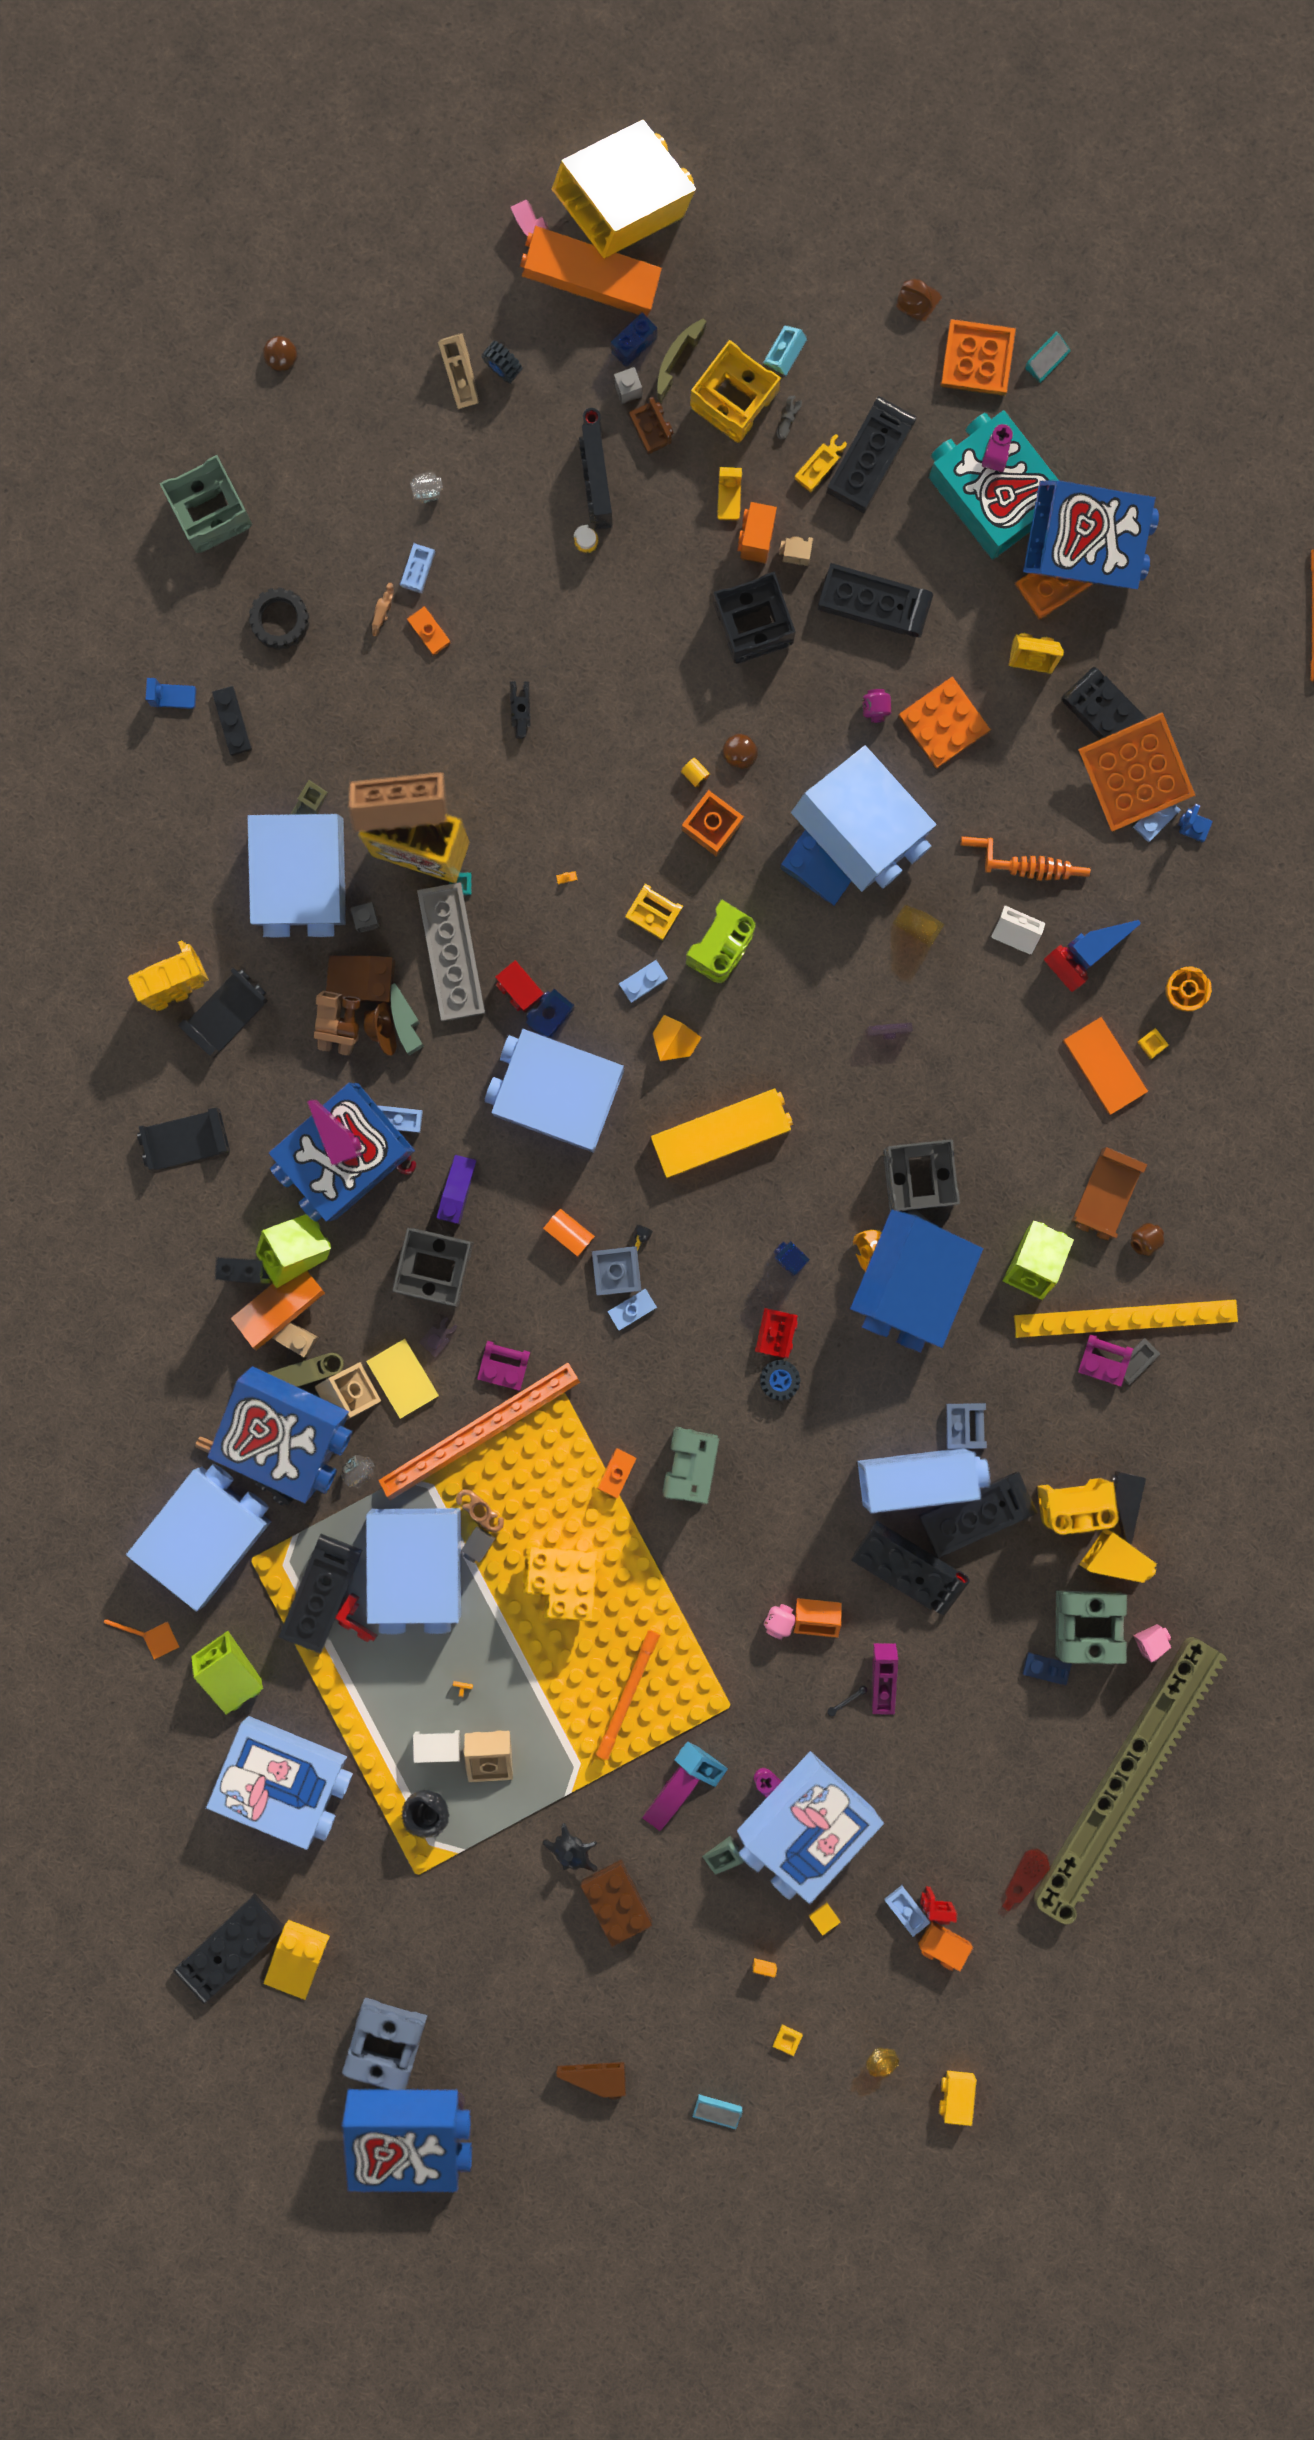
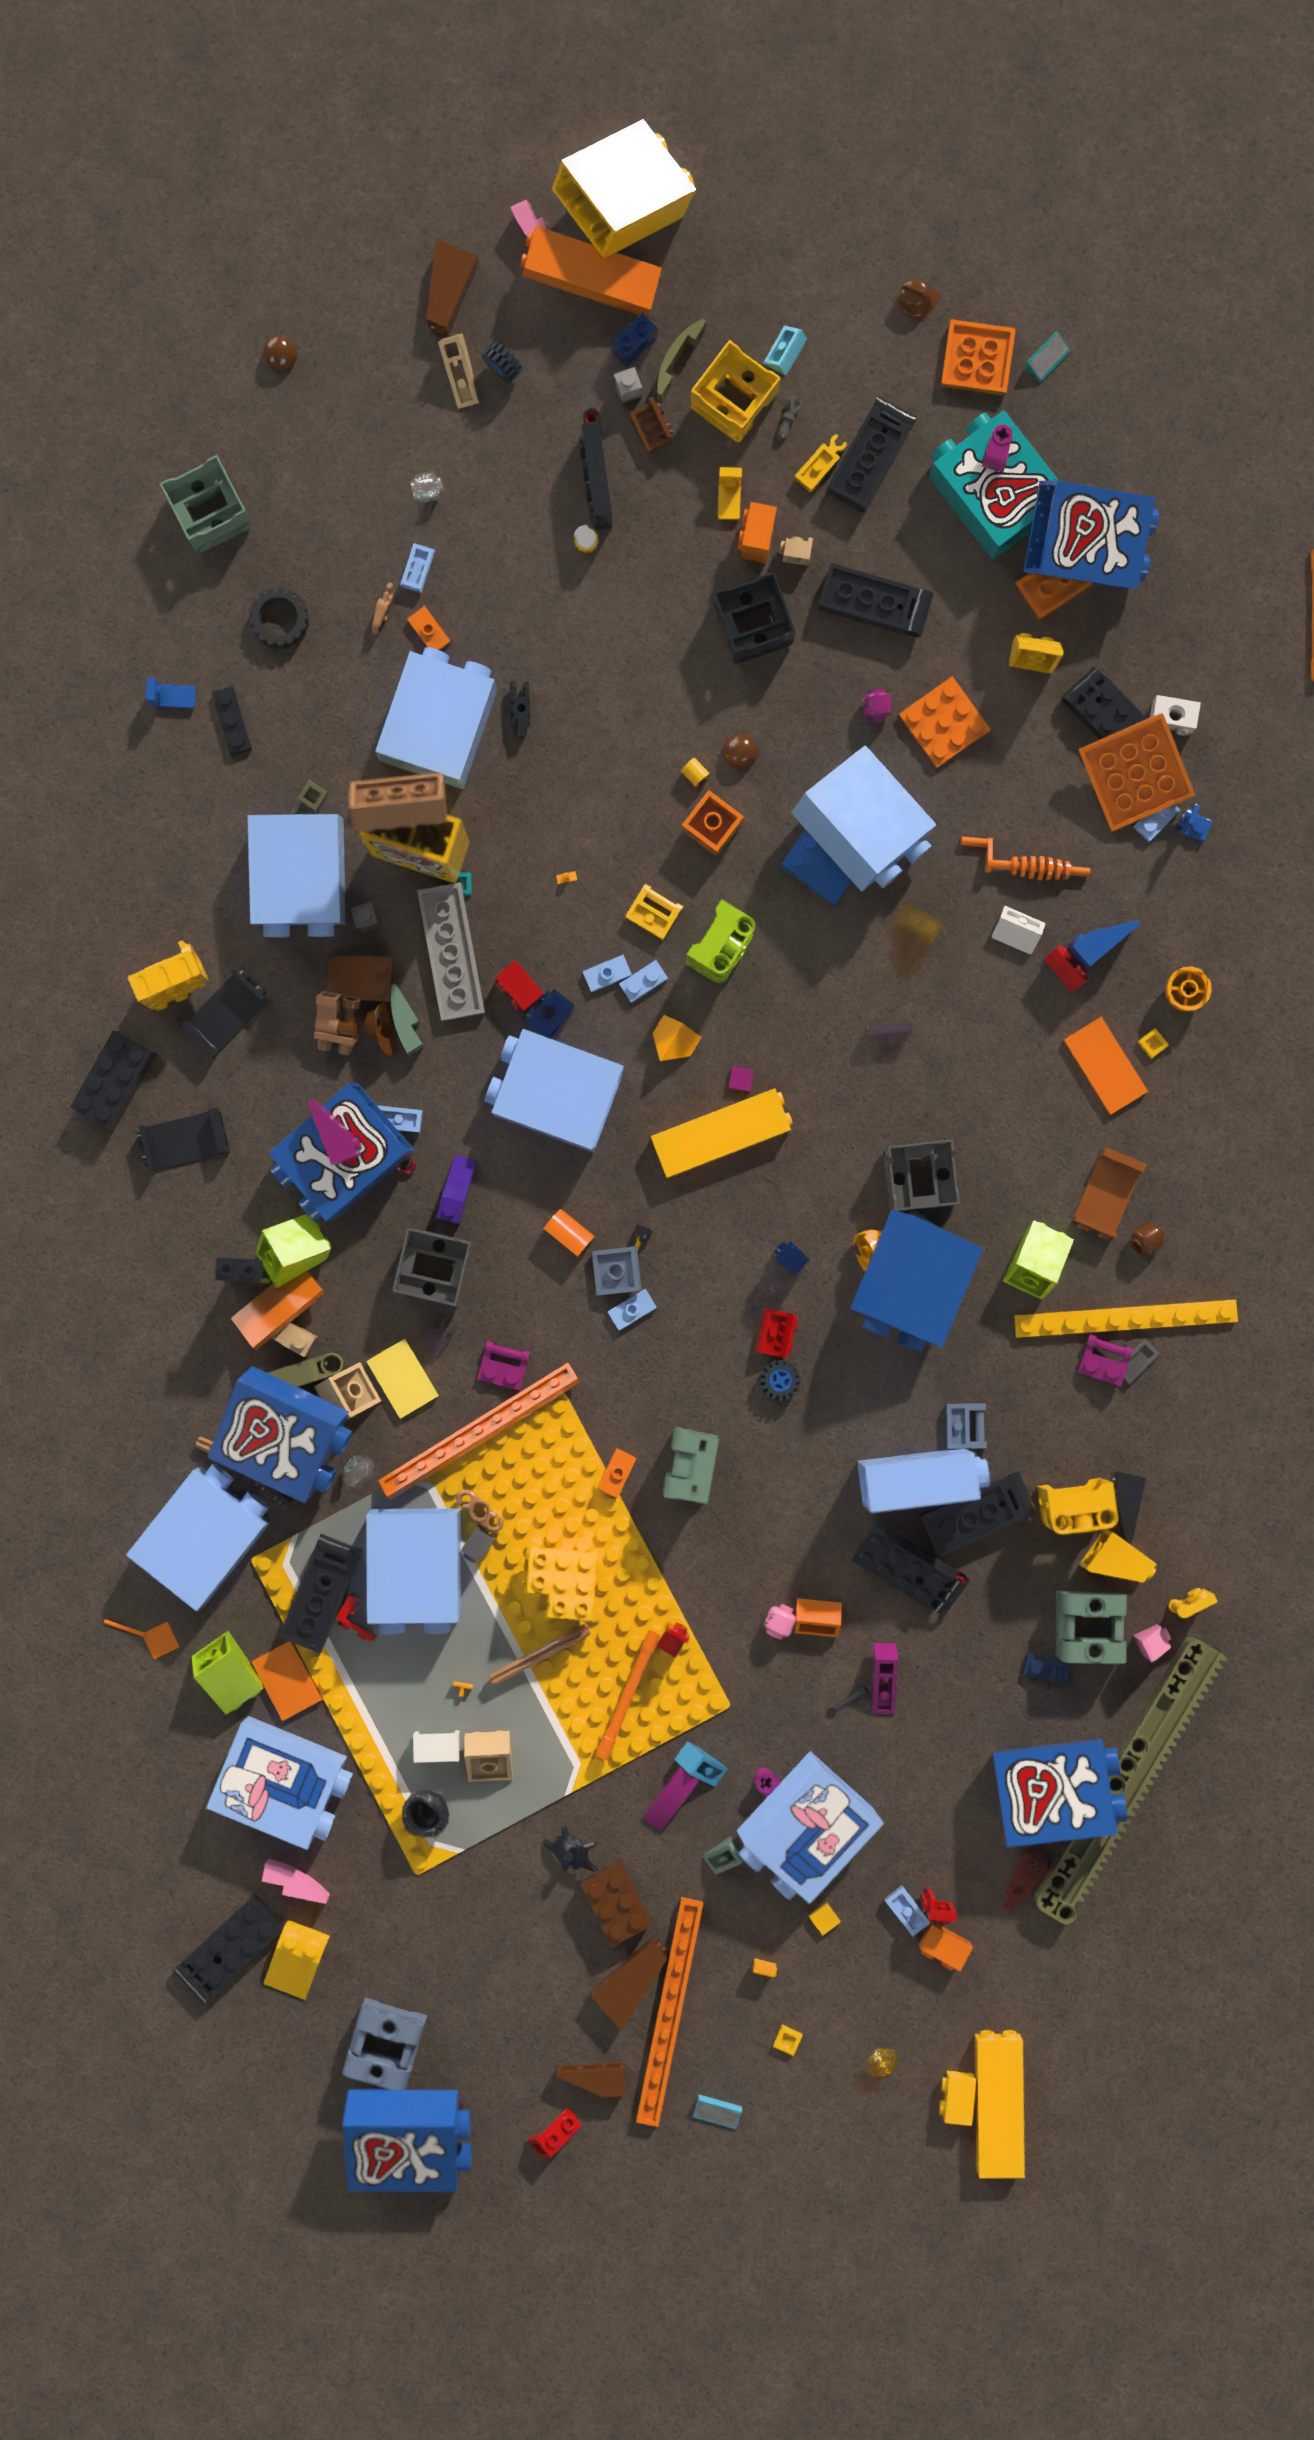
(113, 1080): none -> black brick
(287, 1680): none -> orange tile
(295, 1882): none -> bright pink slope
(437, 717): none -> light blue brick
(450, 282): none -> reddish brown slope
(539, 1654): none -> medium nougat axle
(555, 2135): none -> red bracket
(607, 973): none -> light blue plate
(629, 1982): none -> reddish brown slope
(669, 2012): none -> orange plate
(673, 1639): none -> red bracket
(741, 1078): none -> magenta tile
(999, 2105): none -> yellow brick
(1058, 1792): none -> brick
(1186, 710): none -> white brick
(1195, 1602): none -> yellow plate

